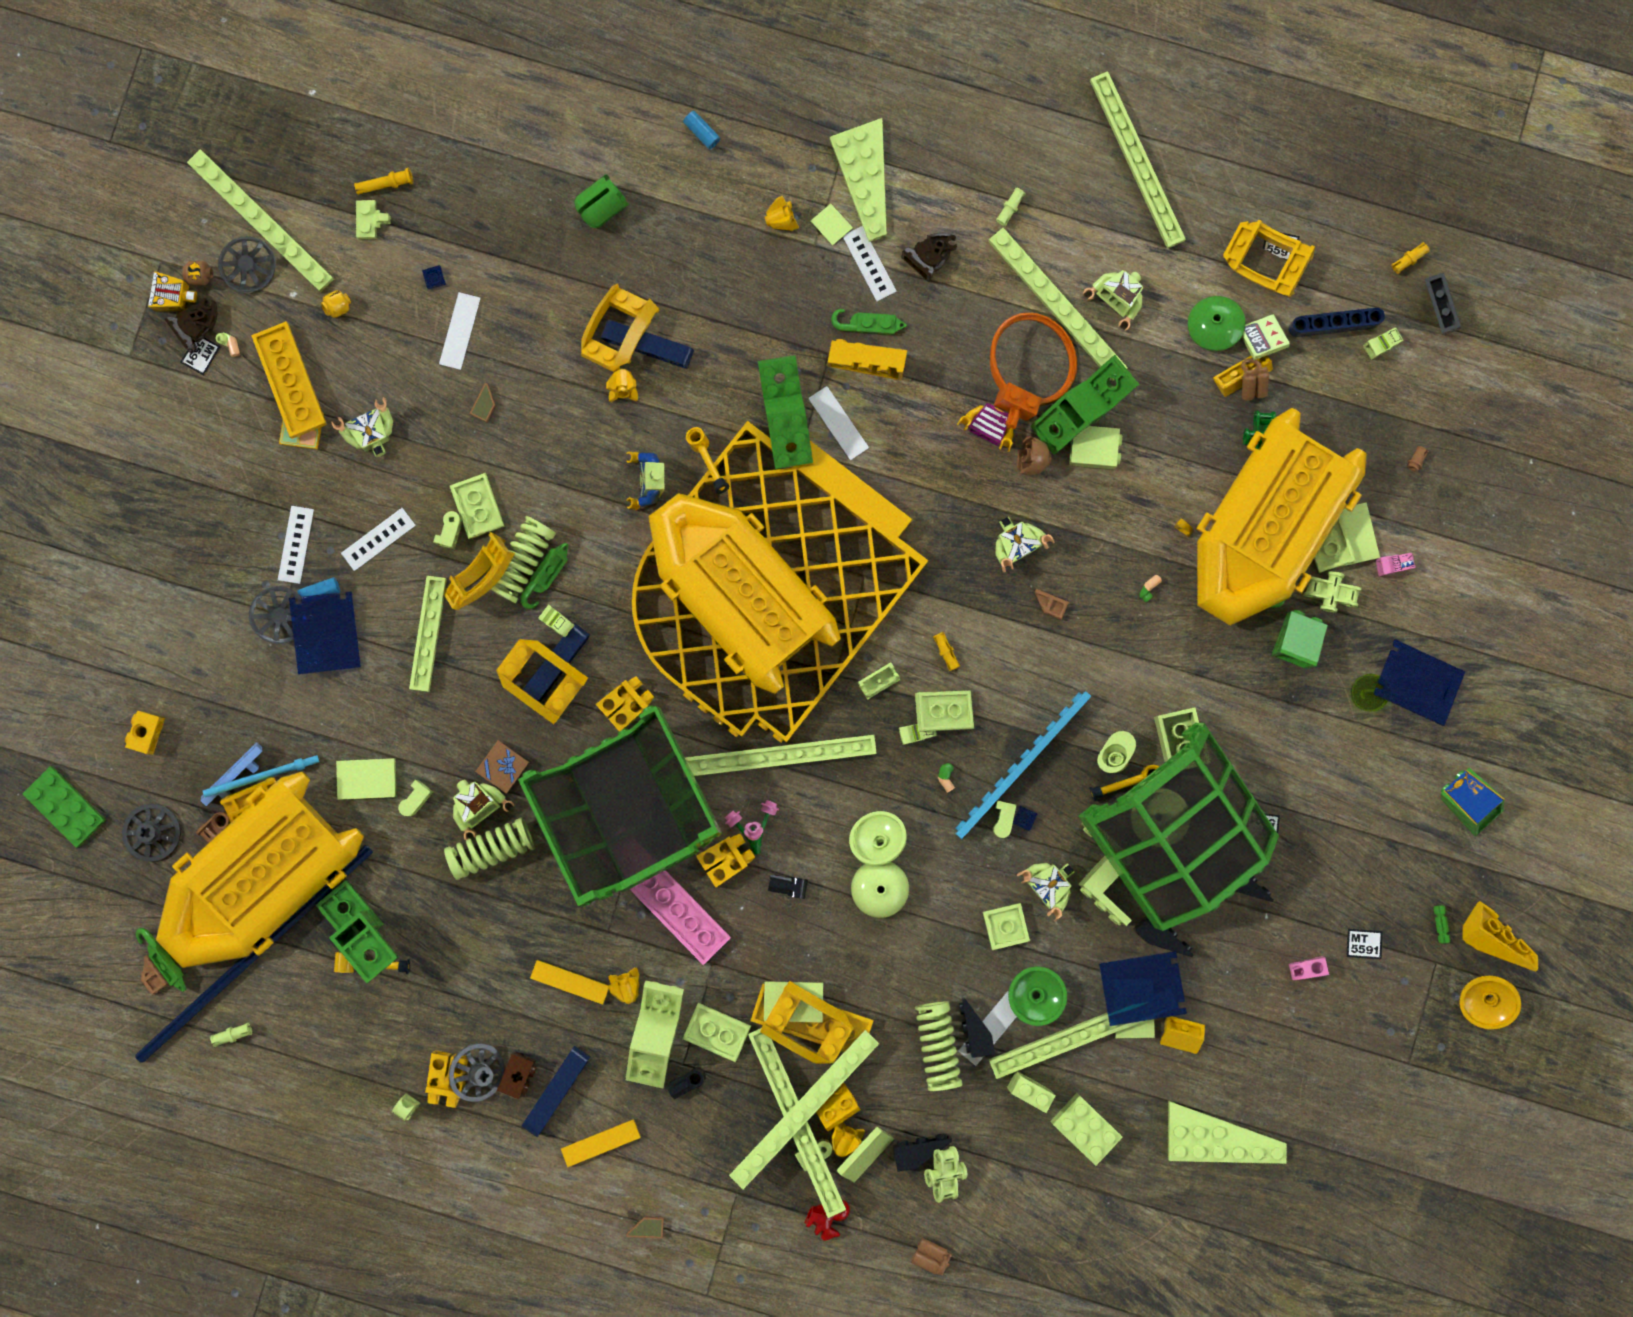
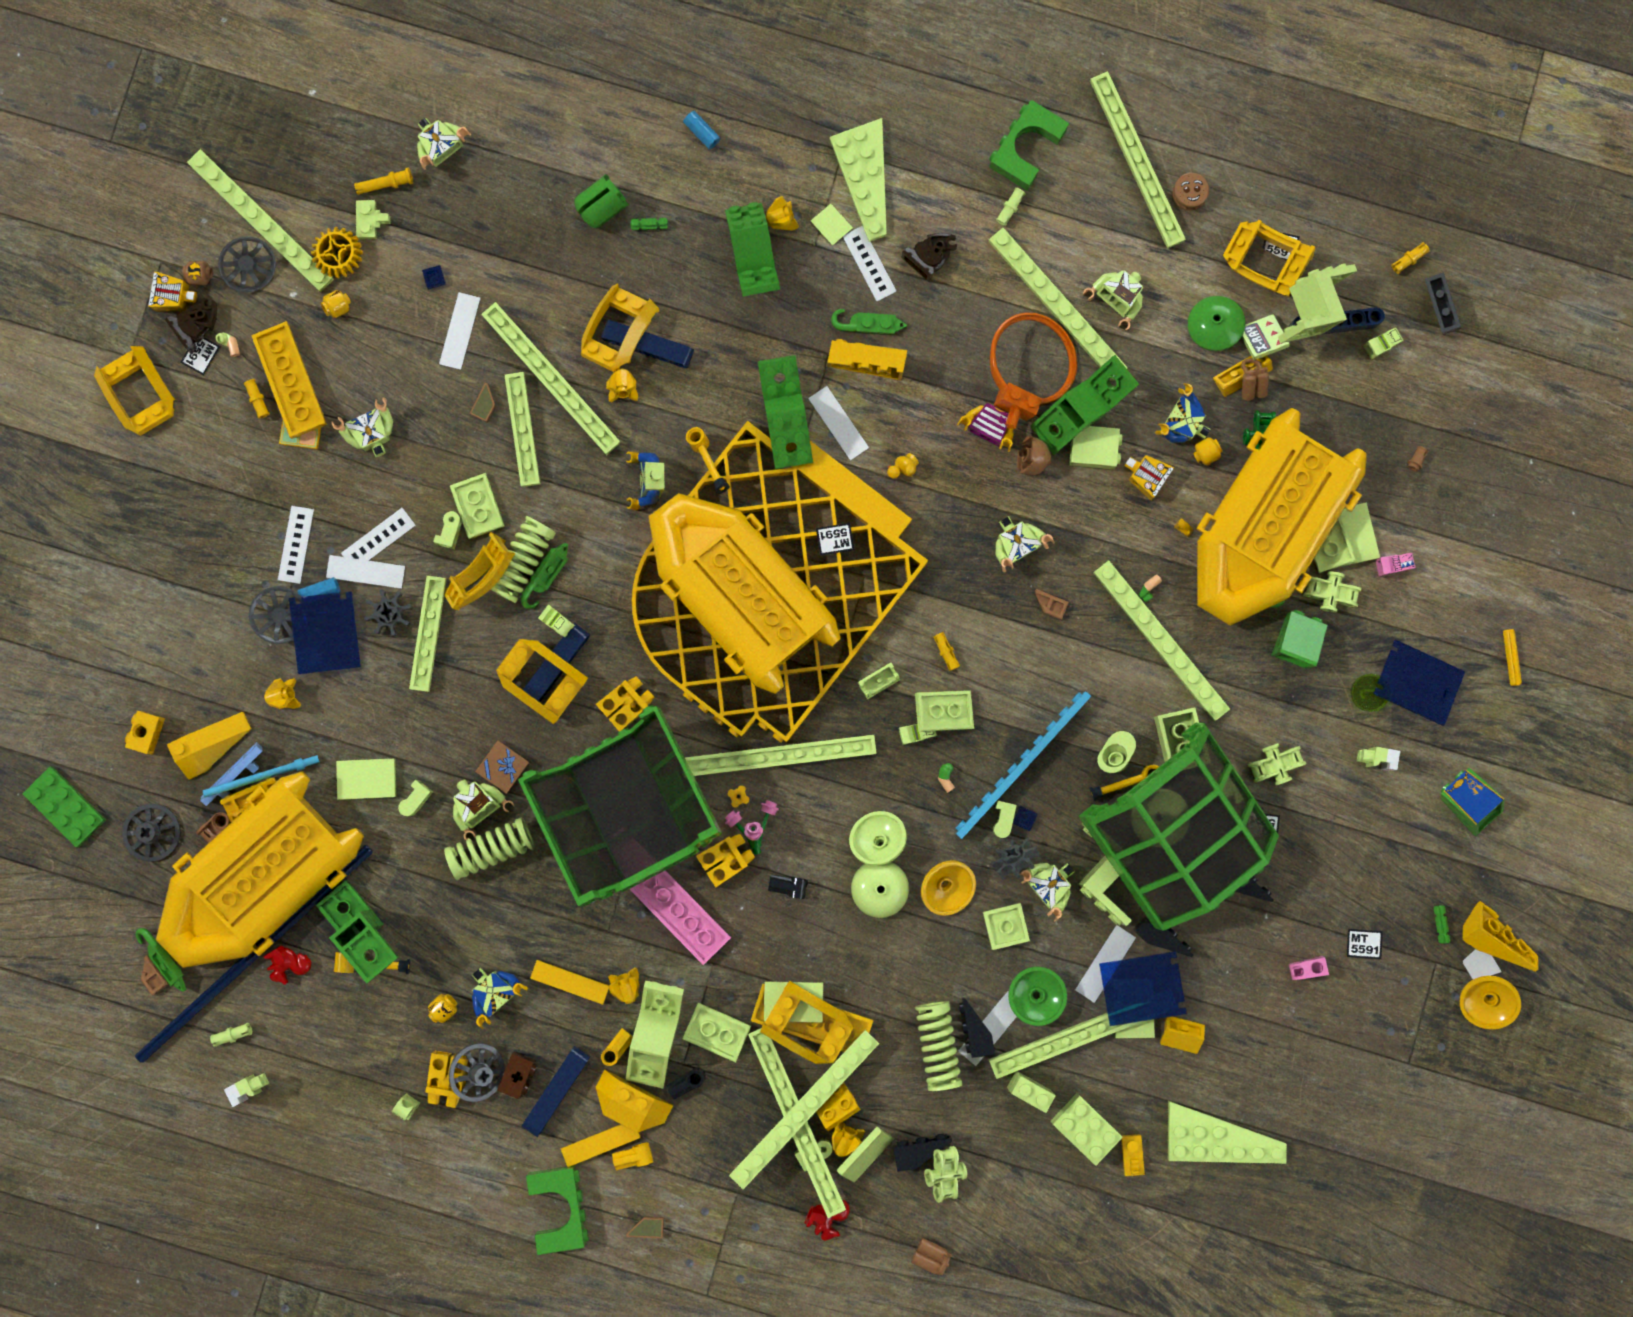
(124, 367): none -> yellow wedge
(202, 748): none -> yellow wedge
(250, 1085): none -> yellowish green hips
(256, 398): none -> yellow pin
(282, 694): none -> yellow brick
(285, 959): none -> red animal
(330, 254): none -> yellow gear
(365, 571): none -> white sticker
(381, 608): none -> dark grey gear
(438, 141): none -> torso
(442, 1008): none -> yellow head
(493, 993): none -> torso
(522, 429): none -> yellowish green plate
(551, 378): none -> yellowish green plate
(564, 1182): none -> bright green arch
(618, 1046): none -> yellow piece
(630, 1104): none -> yellow wedge
(636, 1156): none -> yellow piece
(649, 223): none -> bright green axle
(743, 797): none -> yellow plate
(752, 249): none -> bright green bracket
(835, 539): none -> sticker
(903, 464): none -> yellow animal
(951, 895): none -> yellow dish
(1015, 859): none -> dark grey gear
(1033, 119): none -> bright green arch
(1112, 950): none -> white sticker
(1132, 1155): none -> yellow plate
(1148, 474): none -> torso
(1161, 641): none -> yellowish green plate
(1184, 419): none -> torso
(1190, 191): none -> medium nougat head
(1207, 451): none -> yellow head
(1277, 764): none -> yellowish green axle
(1317, 302): none -> yellowish green bracket
(1377, 755): none -> yellowish green hips
(1480, 964): none -> white sticker
(1512, 657): none -> yellow axle

